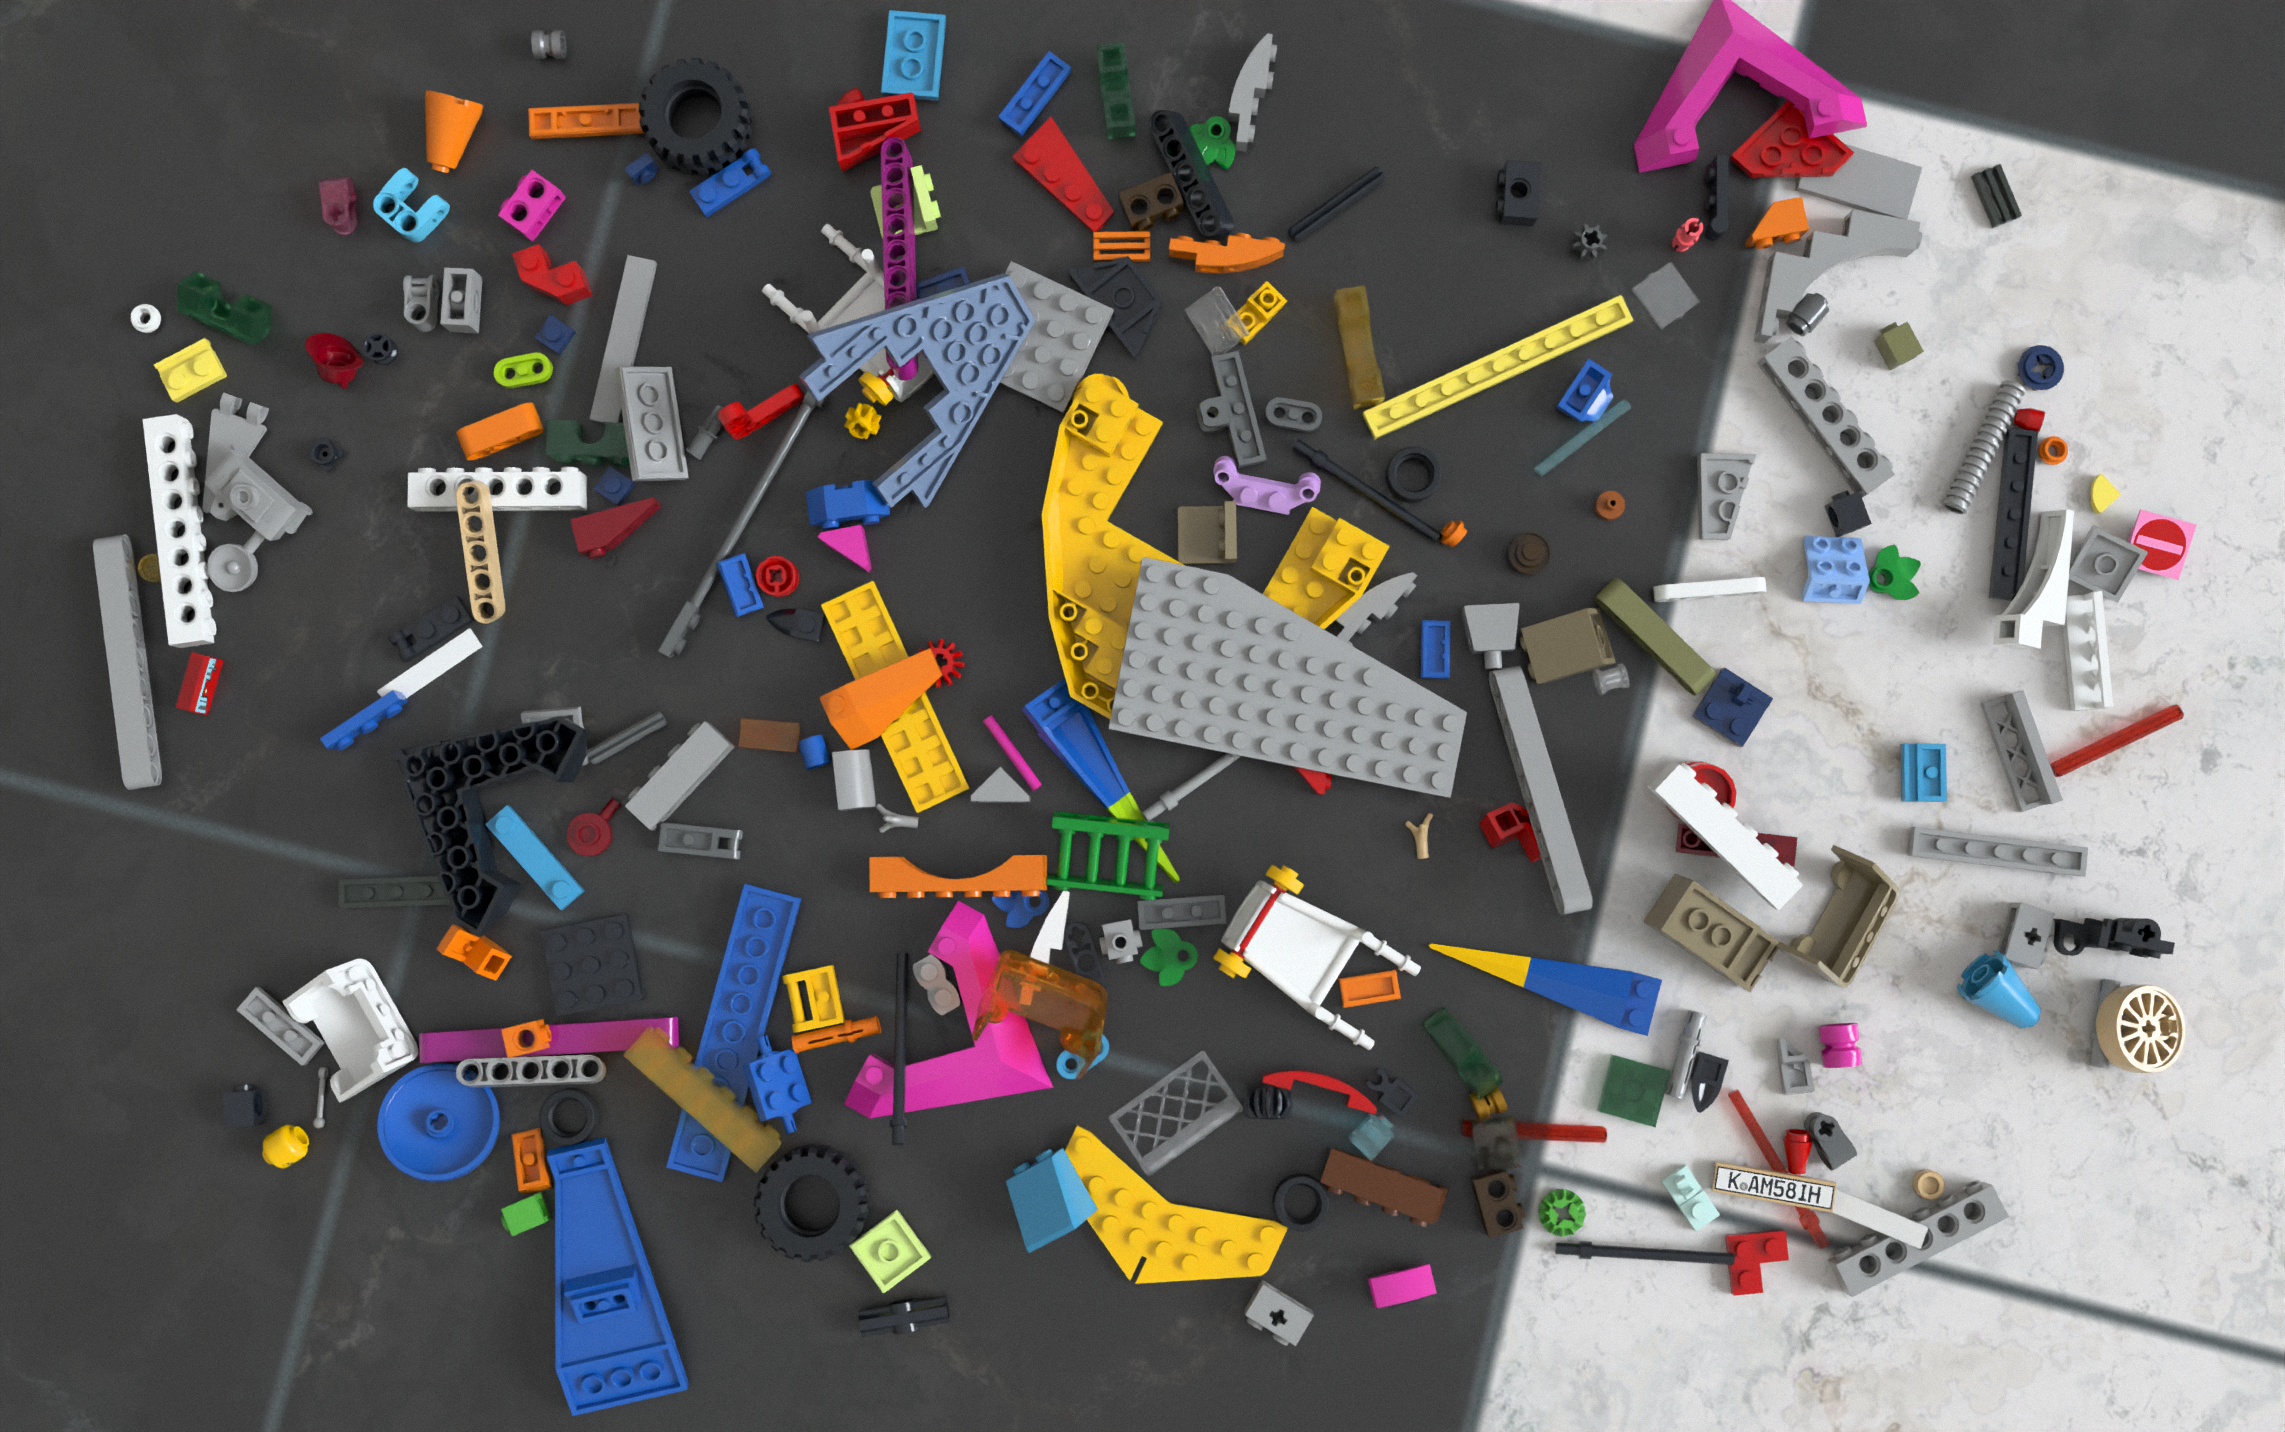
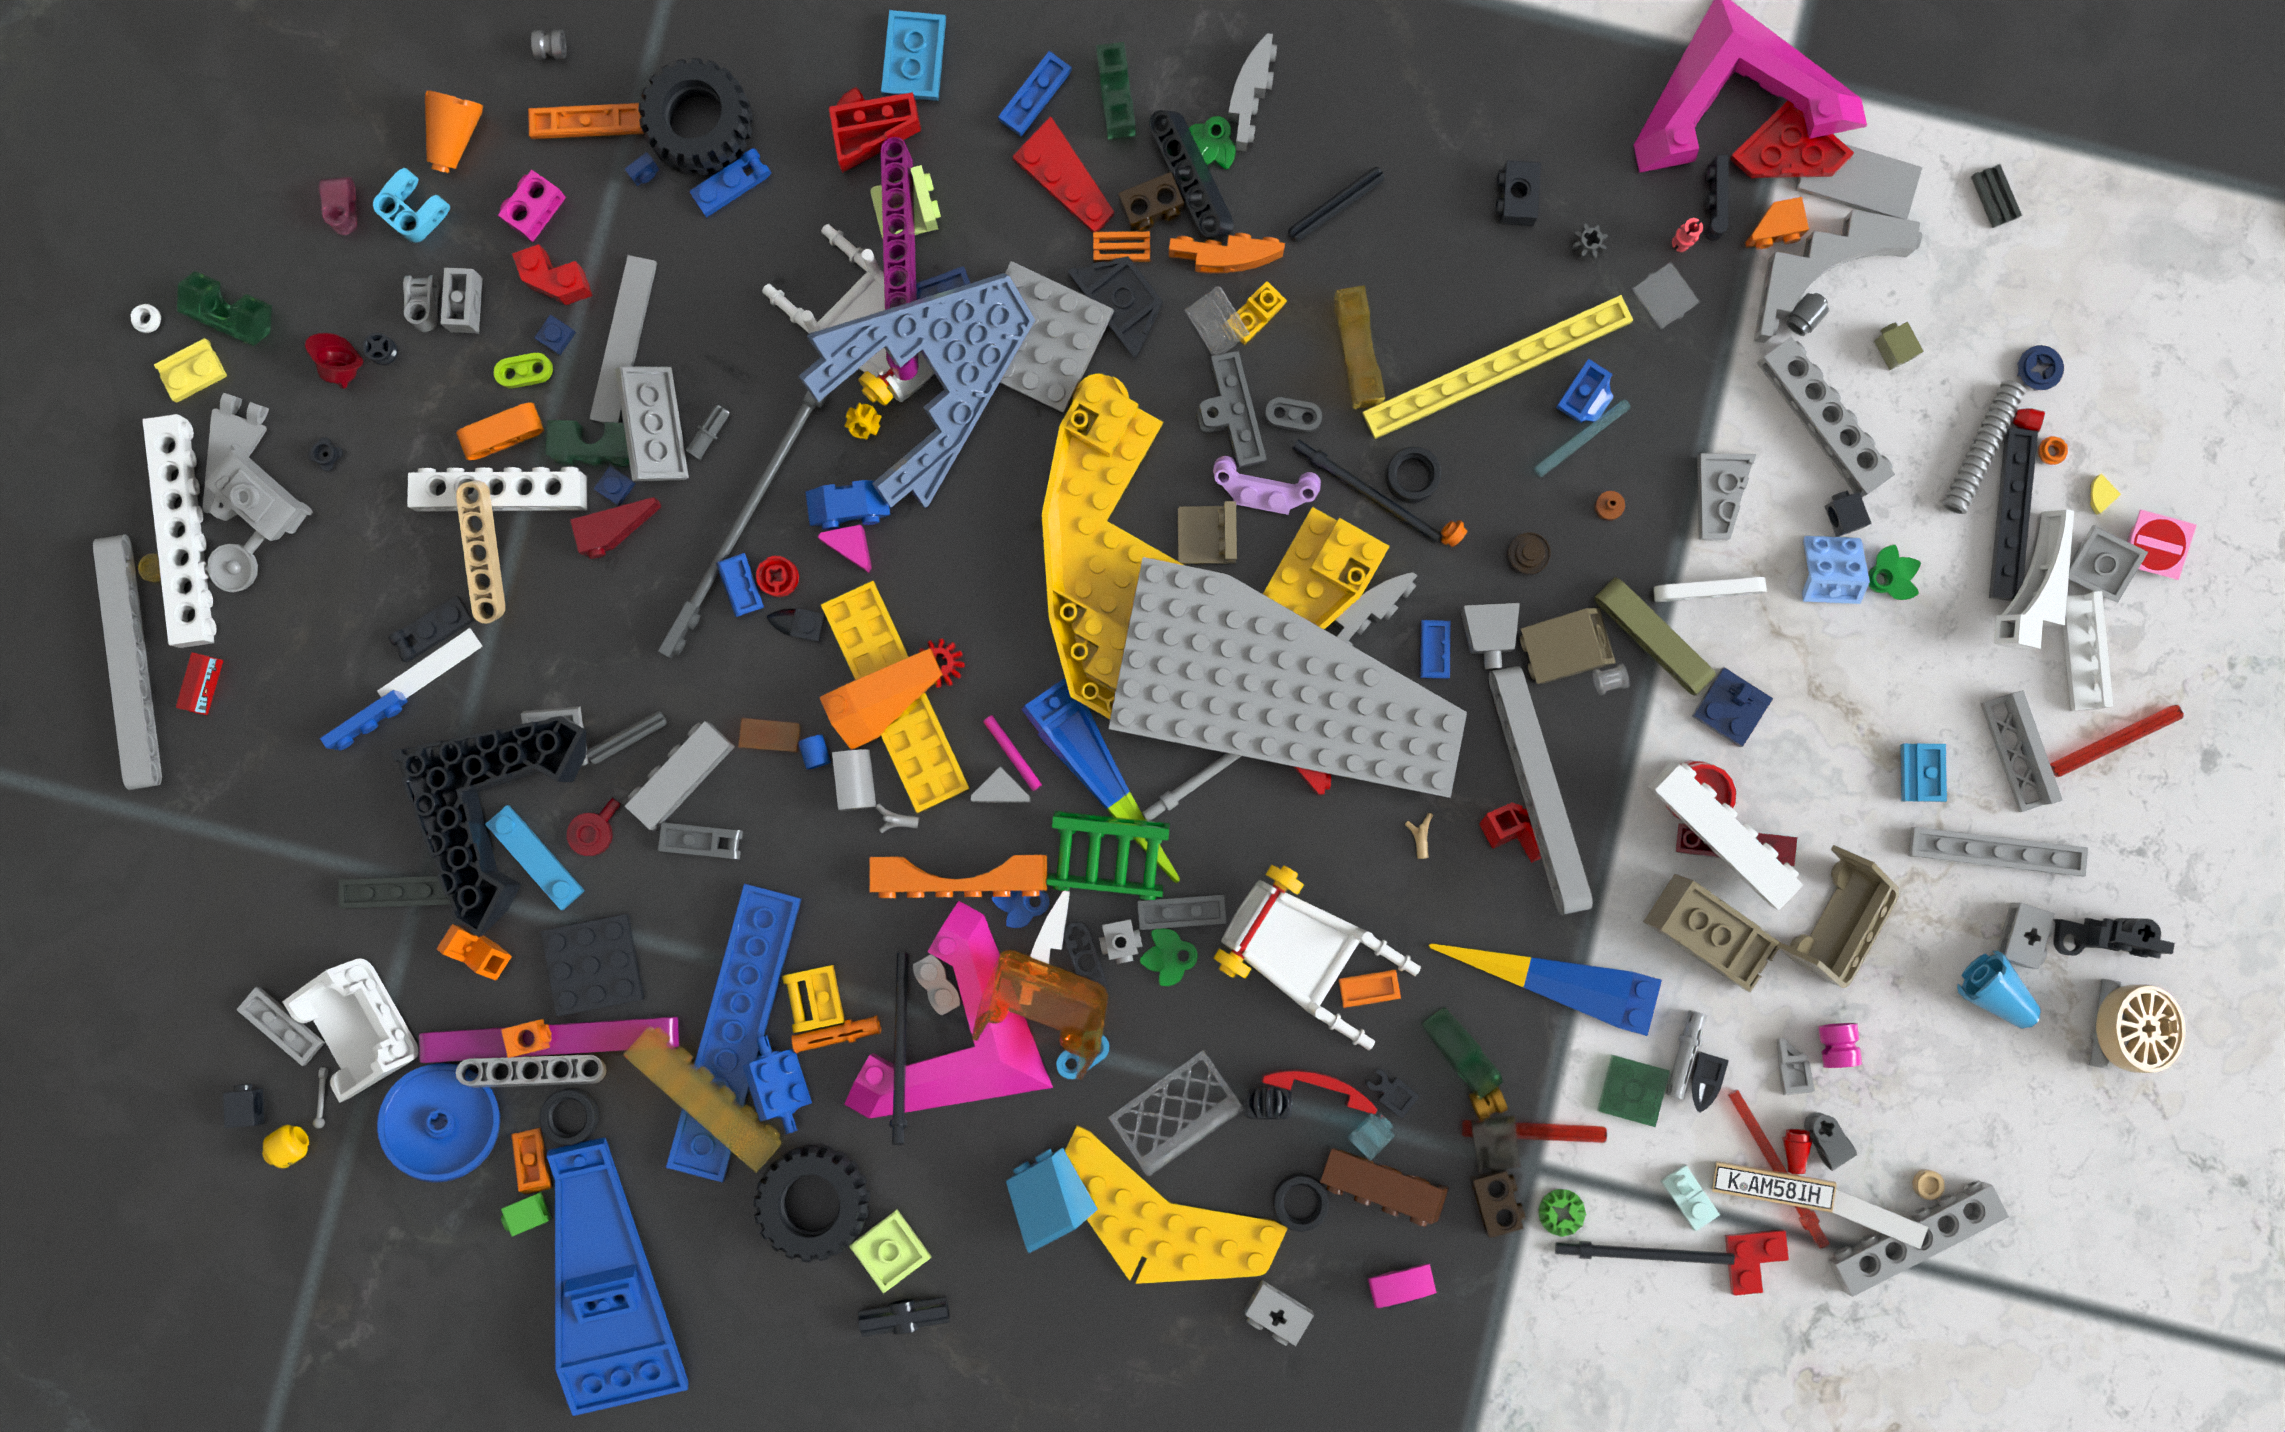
(742, 422): red beam -> none

